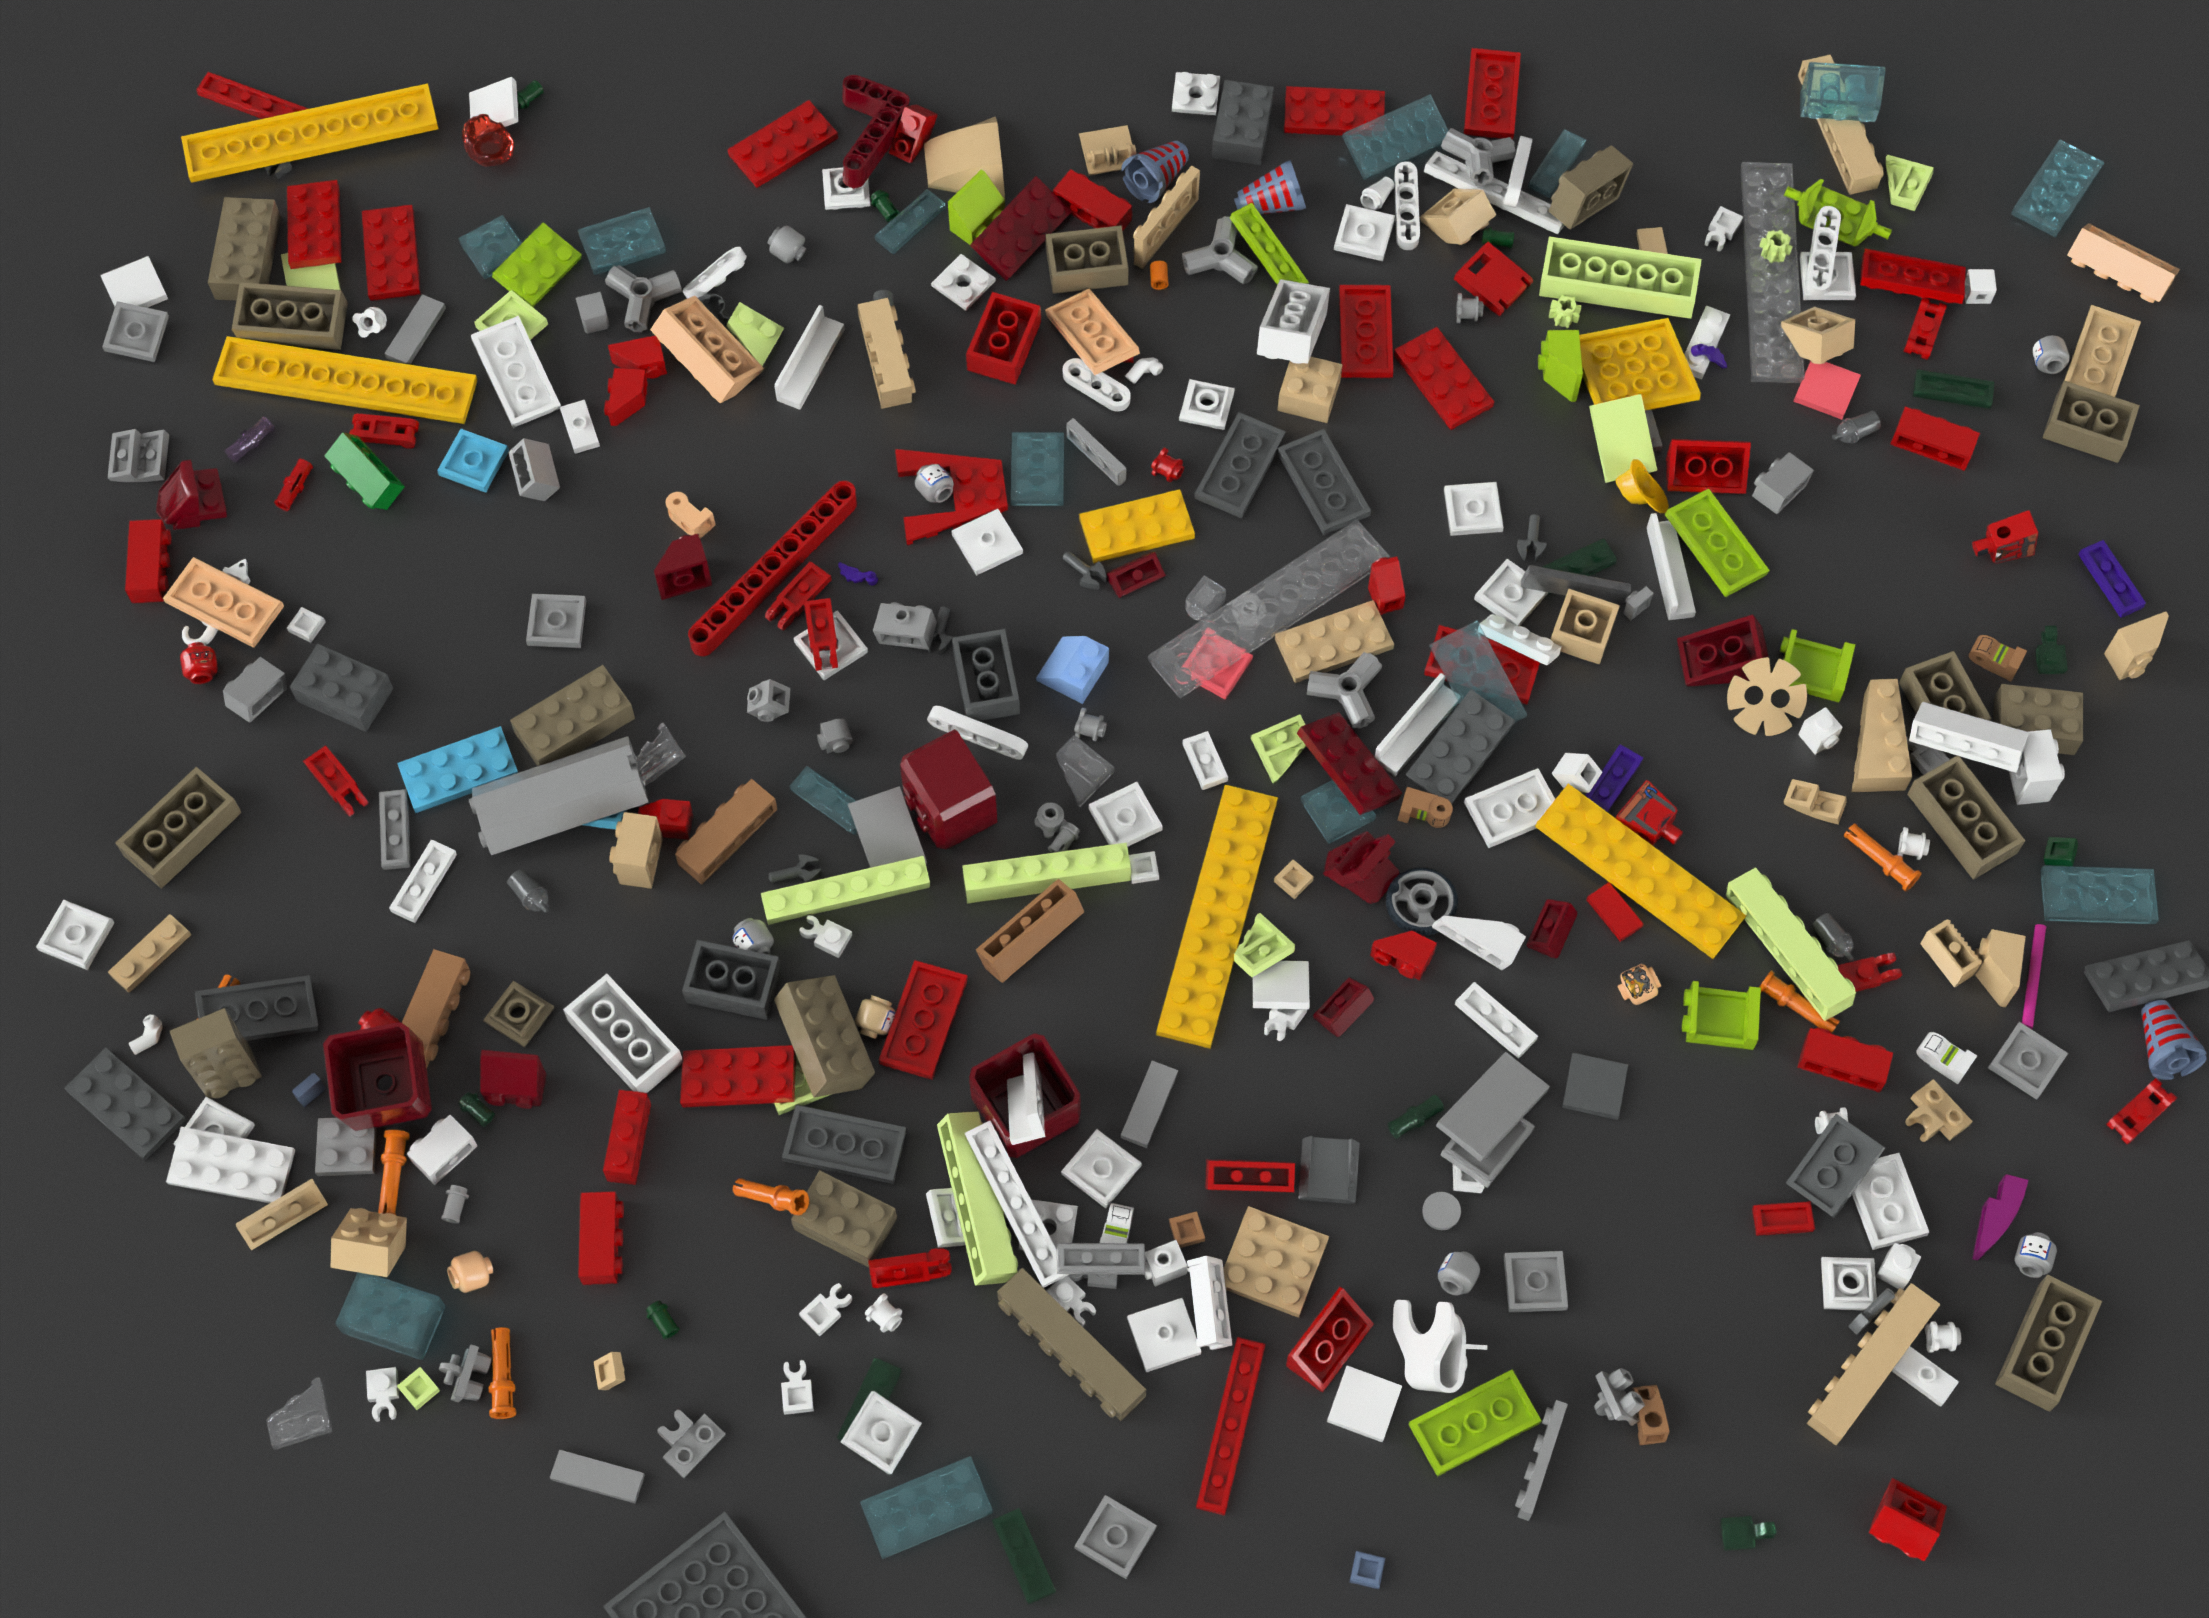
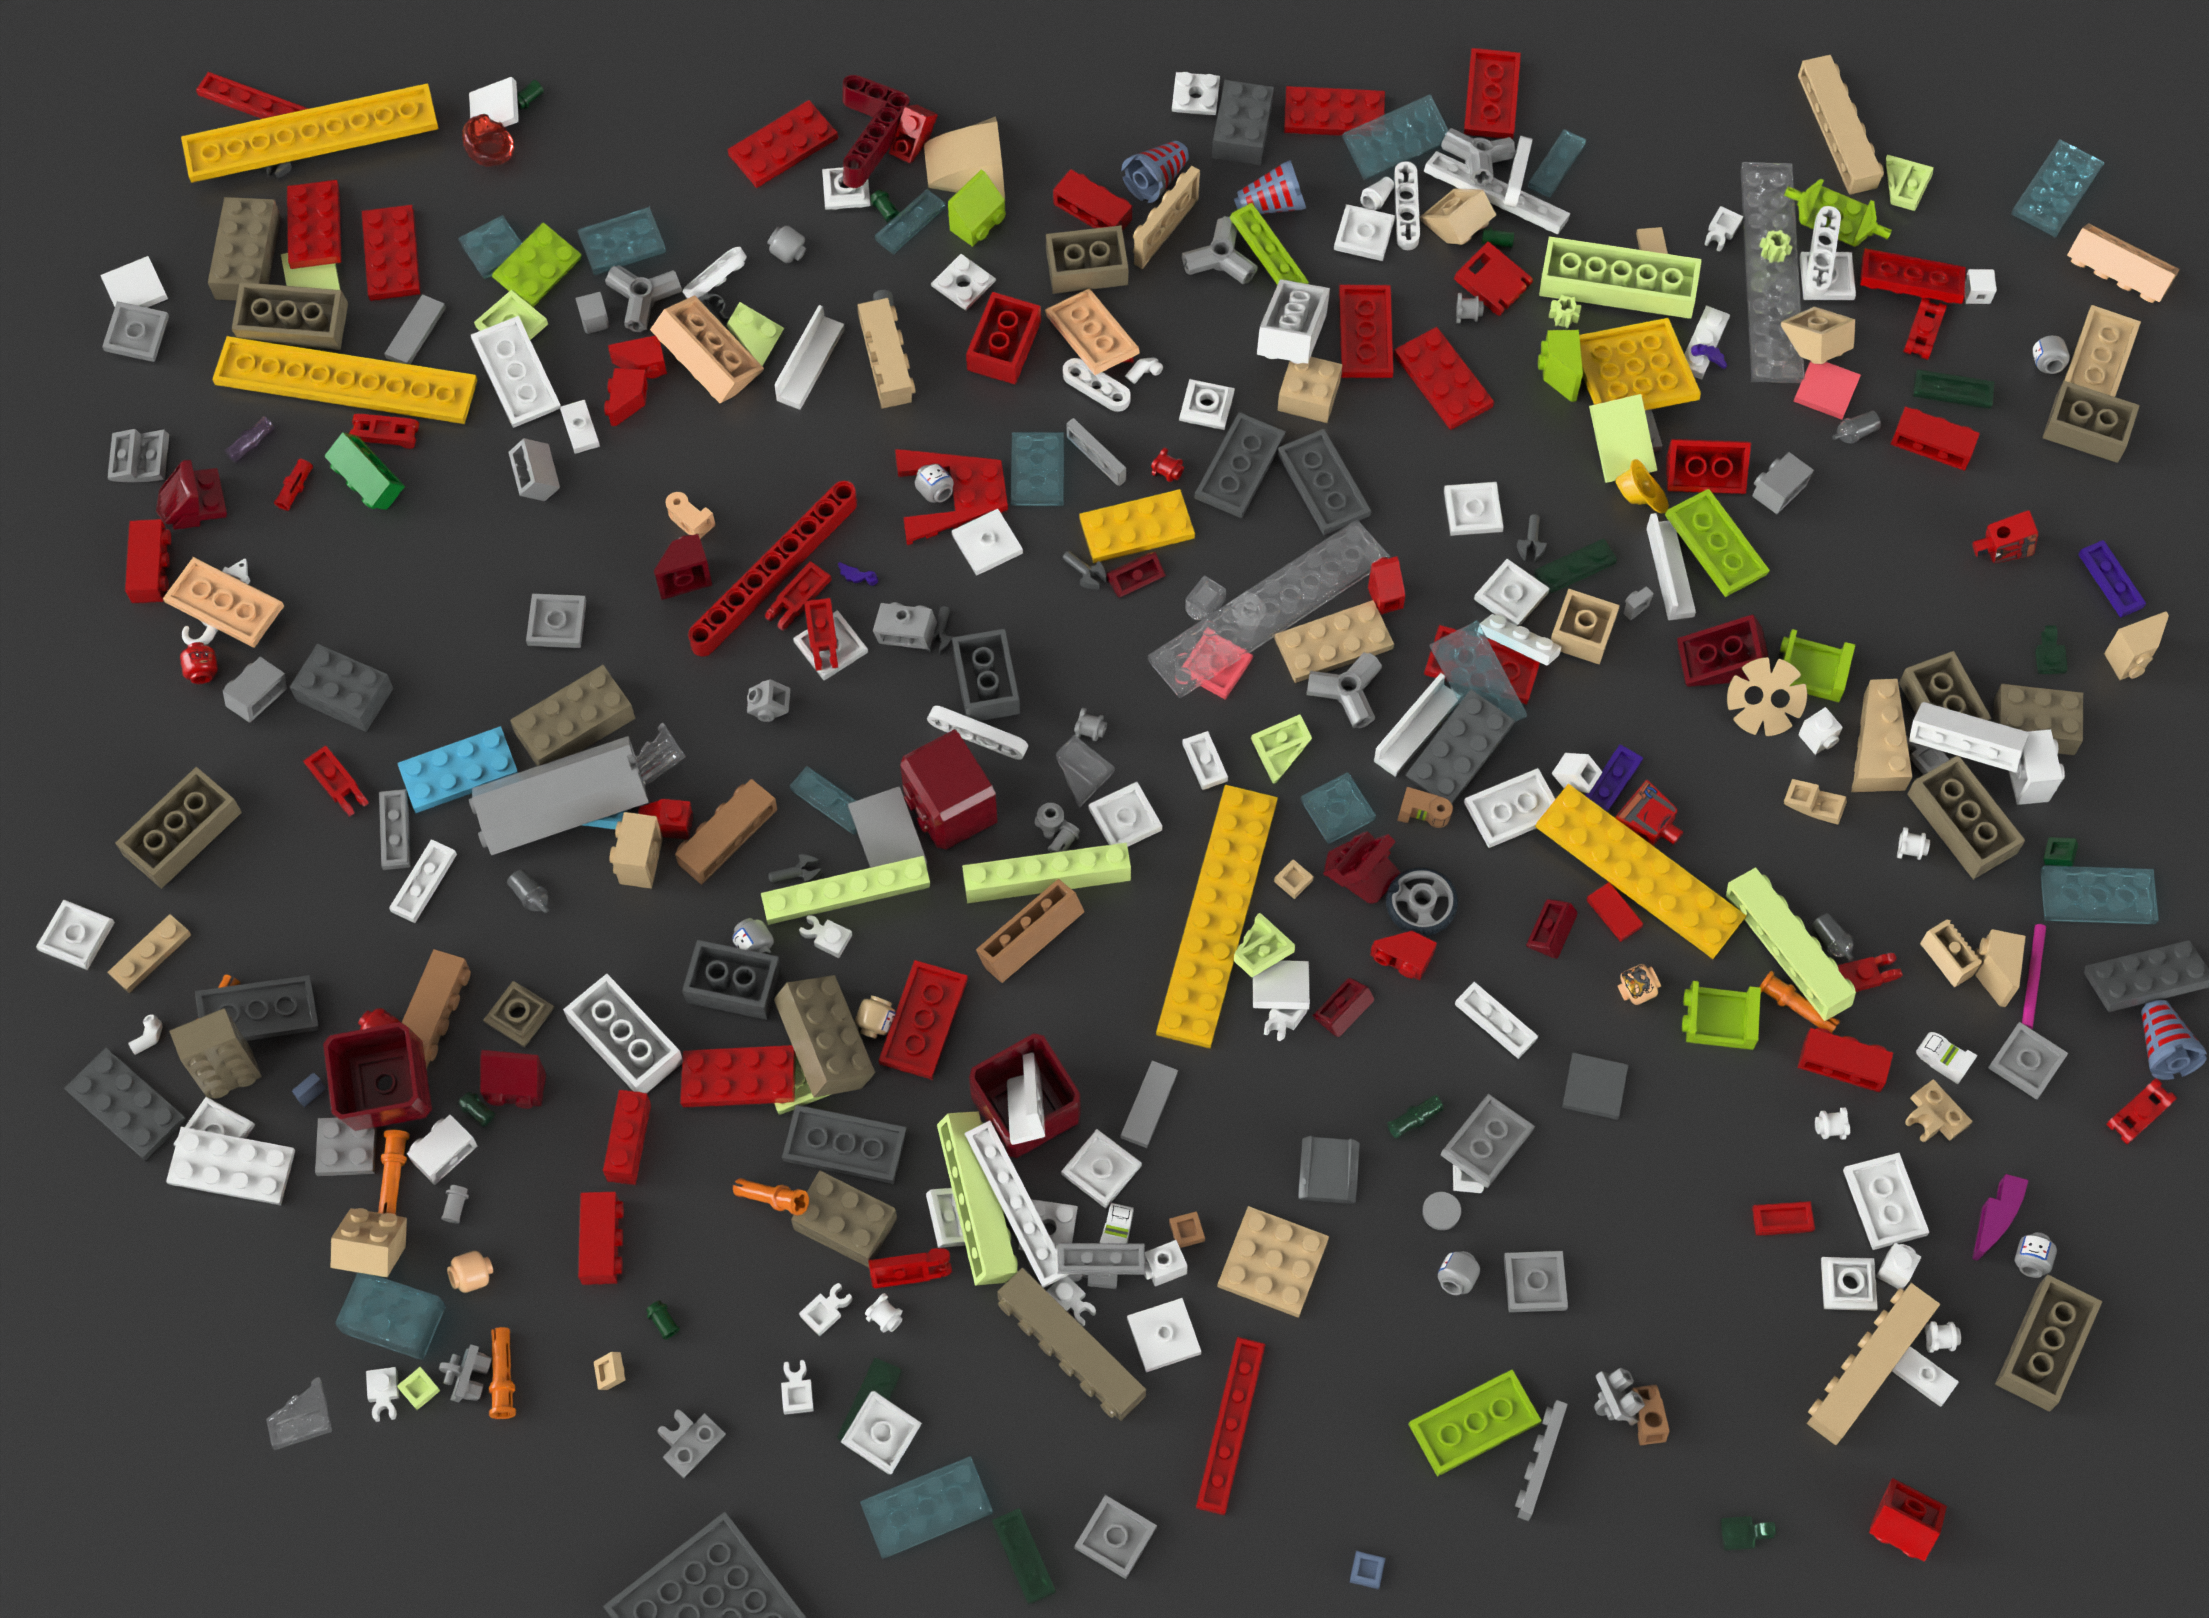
(281, 1214): tan plate -> none
(306, 624): white tile -> none
(370, 321): white brick -> none
(473, 460): medium azure plate -> none
(597, 1476): light grey tile -> none
(834, 736): light grey plate -> none
(1020, 228): dark red plate -> none
(1074, 666): light blue slope -> none
(1106, 149): tan hinge -> none
(1143, 867): white tile -> none
(1159, 275): orange hinge -> none
(1210, 1302): white container -> none
(1250, 1175): red brick -> none
(1329, 1341): red slope -> none
(1349, 763): dark red plate -> none
(1364, 1403): white tile -> none
(1438, 1357): white piece -> none
(1488, 939): white slope -> none
(1492, 1106): light grey tile -> none
(1560, 581): flat silver tile -> none
(1590, 187): dark tan brick -> none
(1835, 1165): dark grey plate -> none
(1842, 92): clear light blue slope -> none
(1871, 1311): dark grey bar -> none
(1891, 864): orange pin -> none
(1996, 656): medium nougat leg -> none

